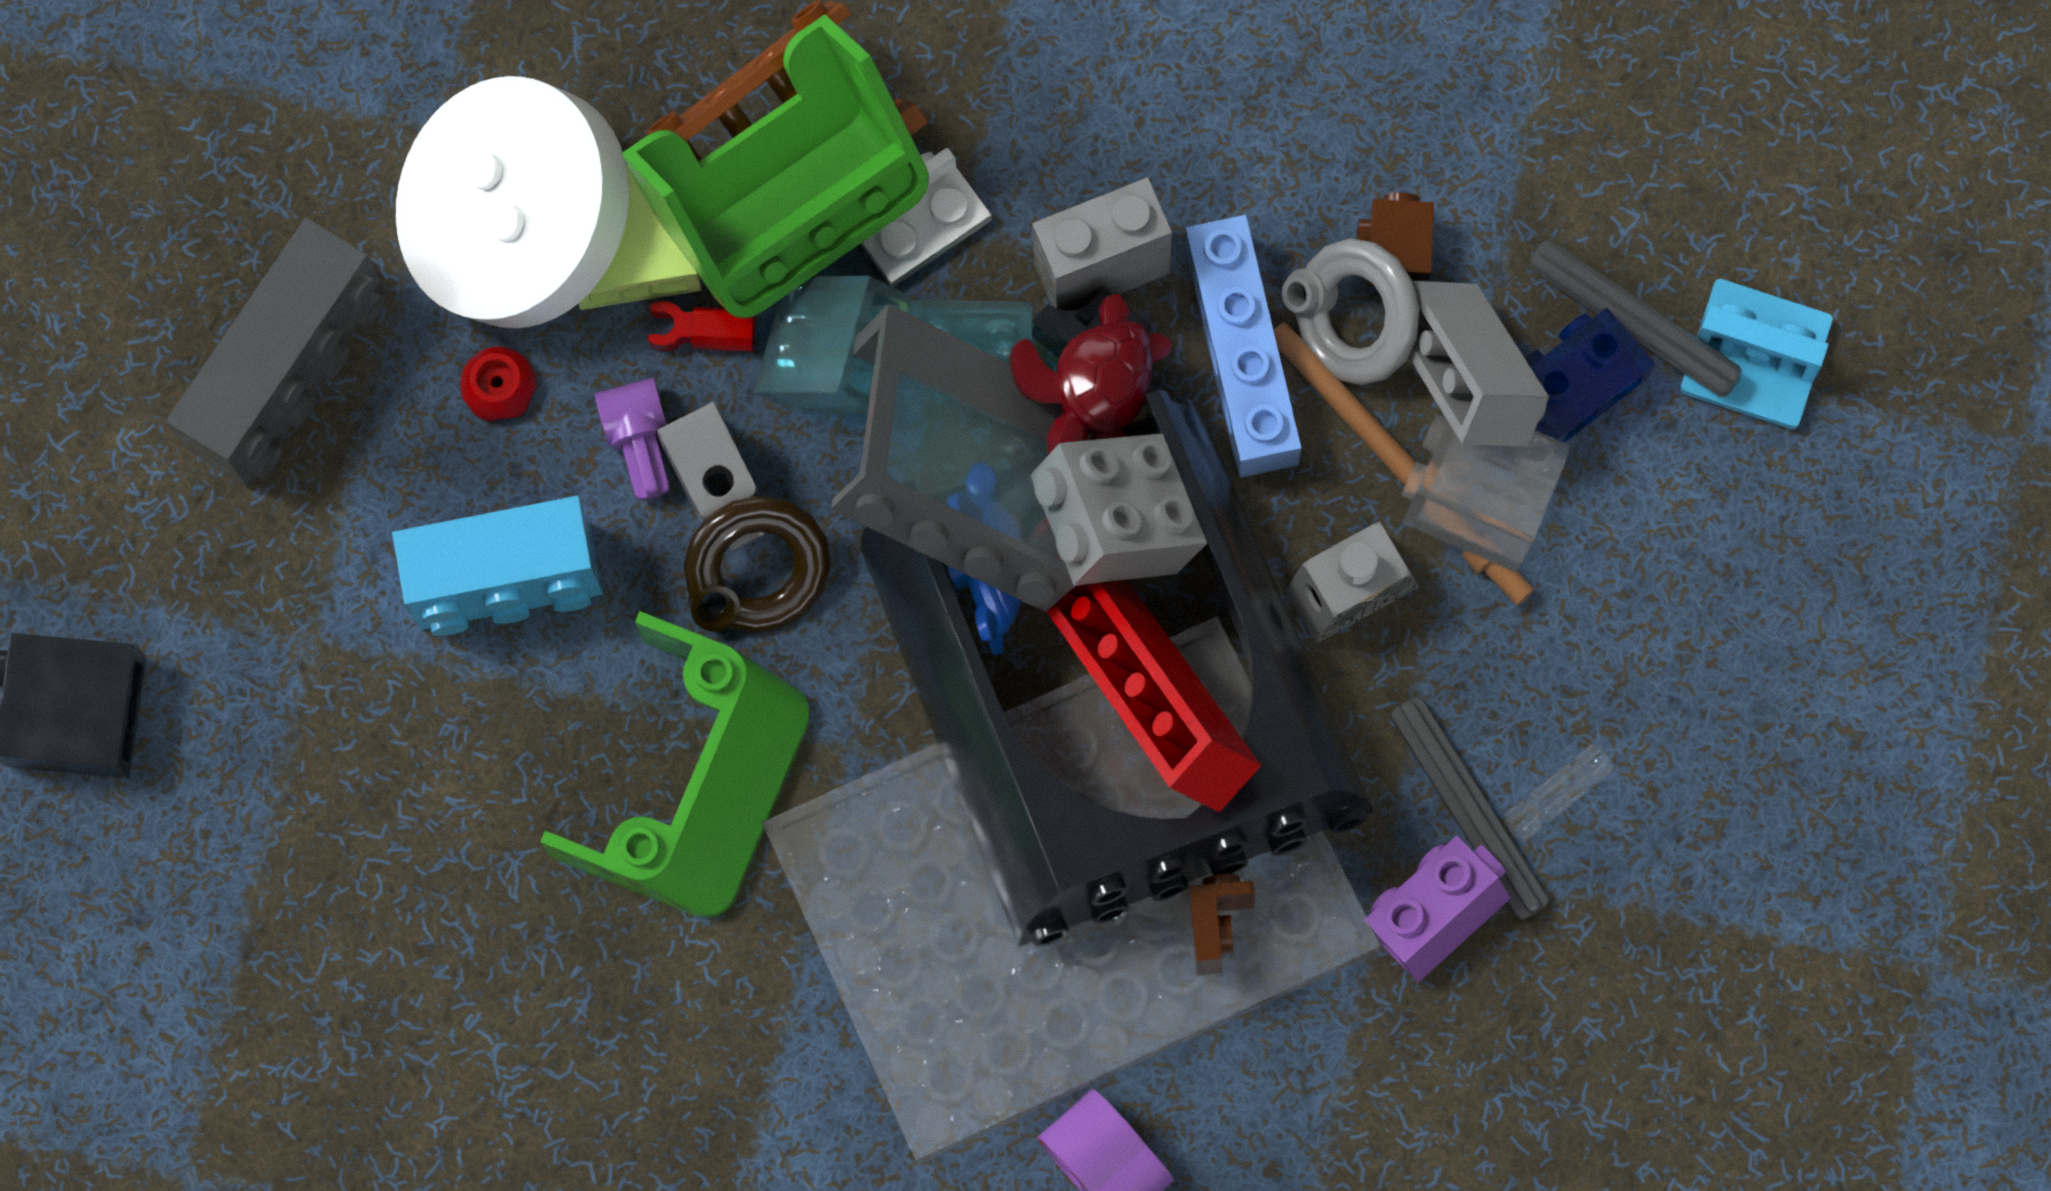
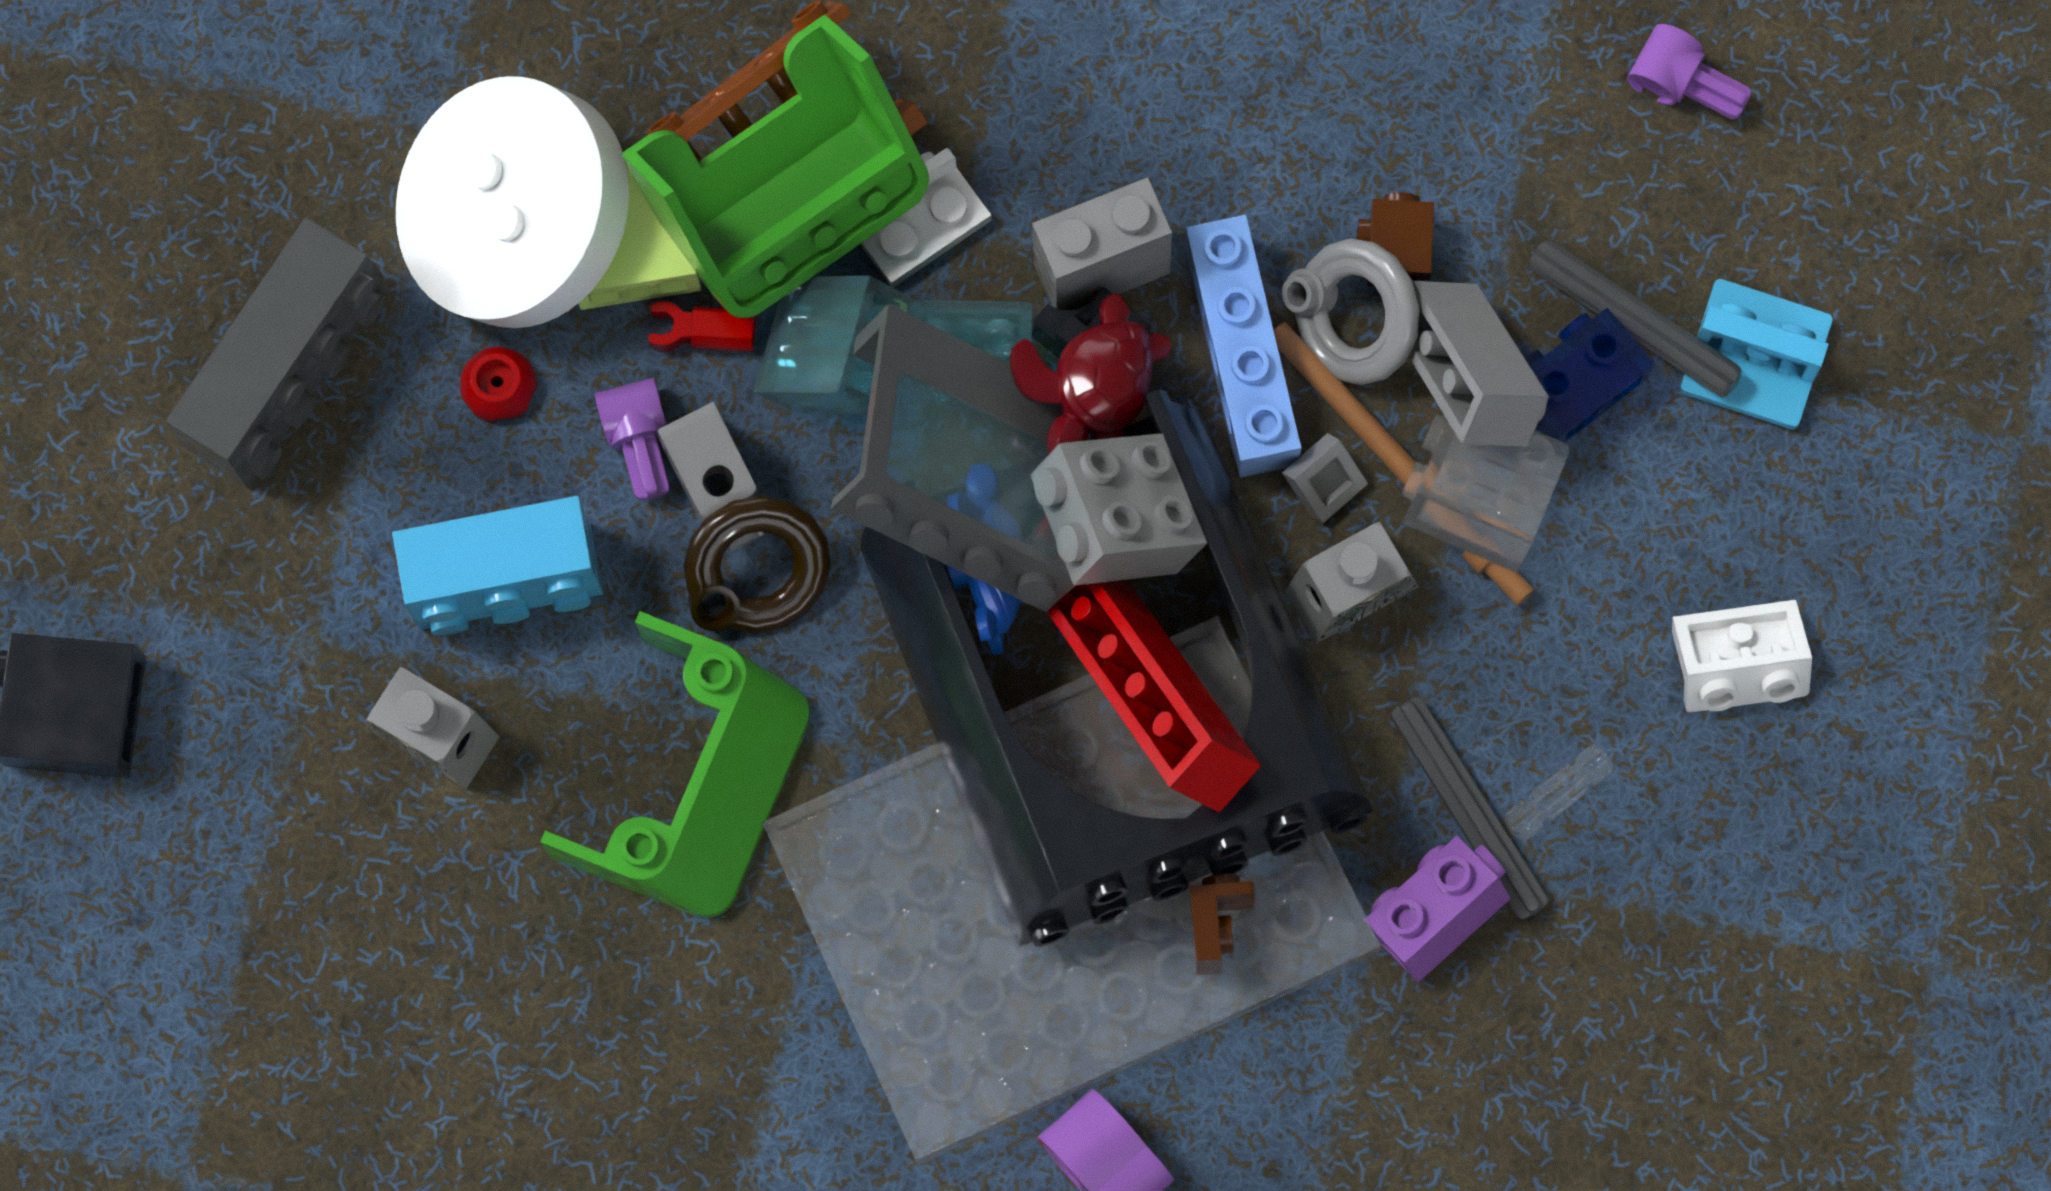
(431, 726): none -> light grey torso
(1325, 478): none -> light grey plate
(1674, 68): none -> medium lavender axle
(1743, 656): none -> white bracket

